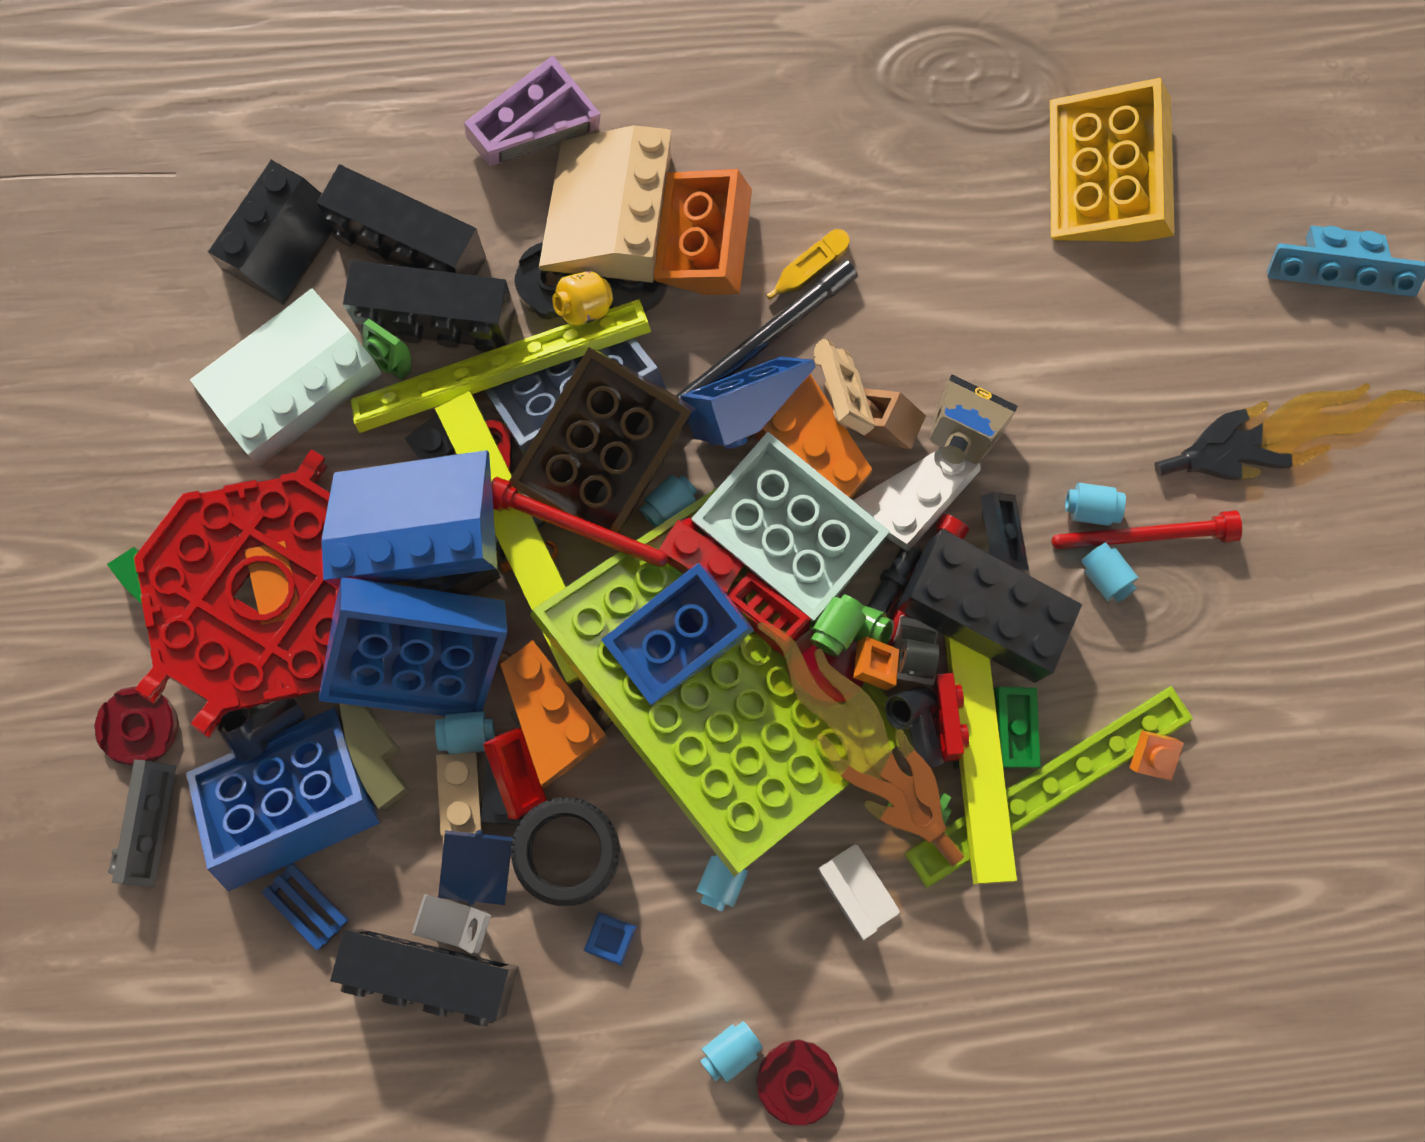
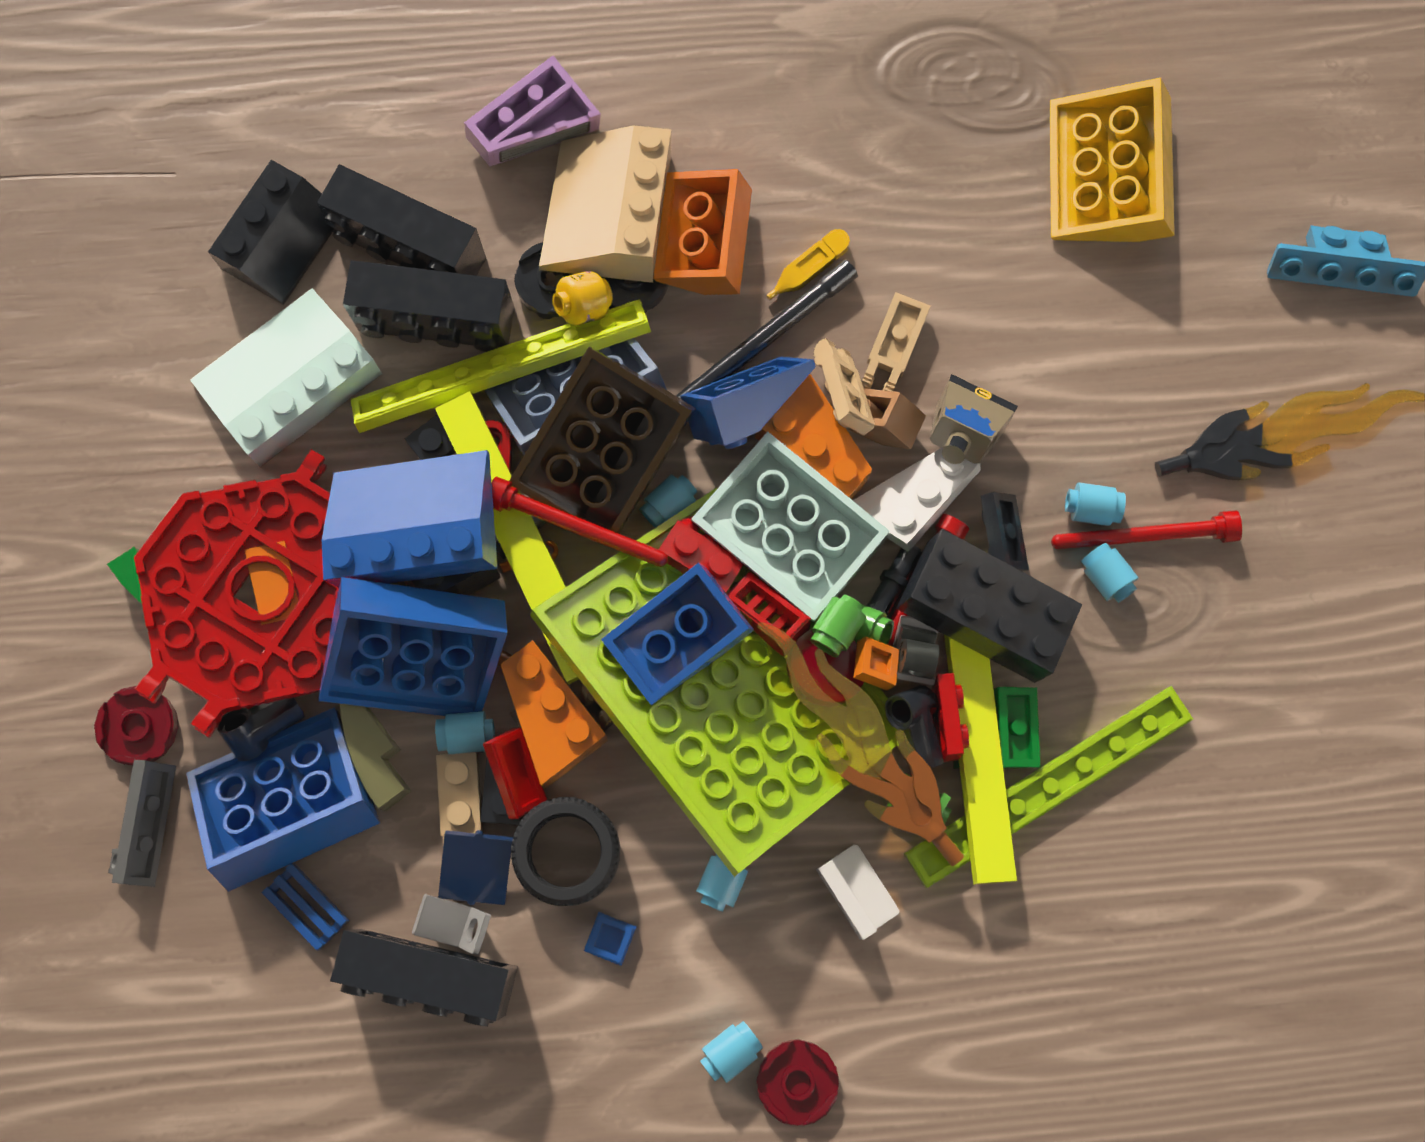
(386, 350): bright green slope -> none
(896, 340): none -> tan hinge
(1156, 755): orange plate -> none

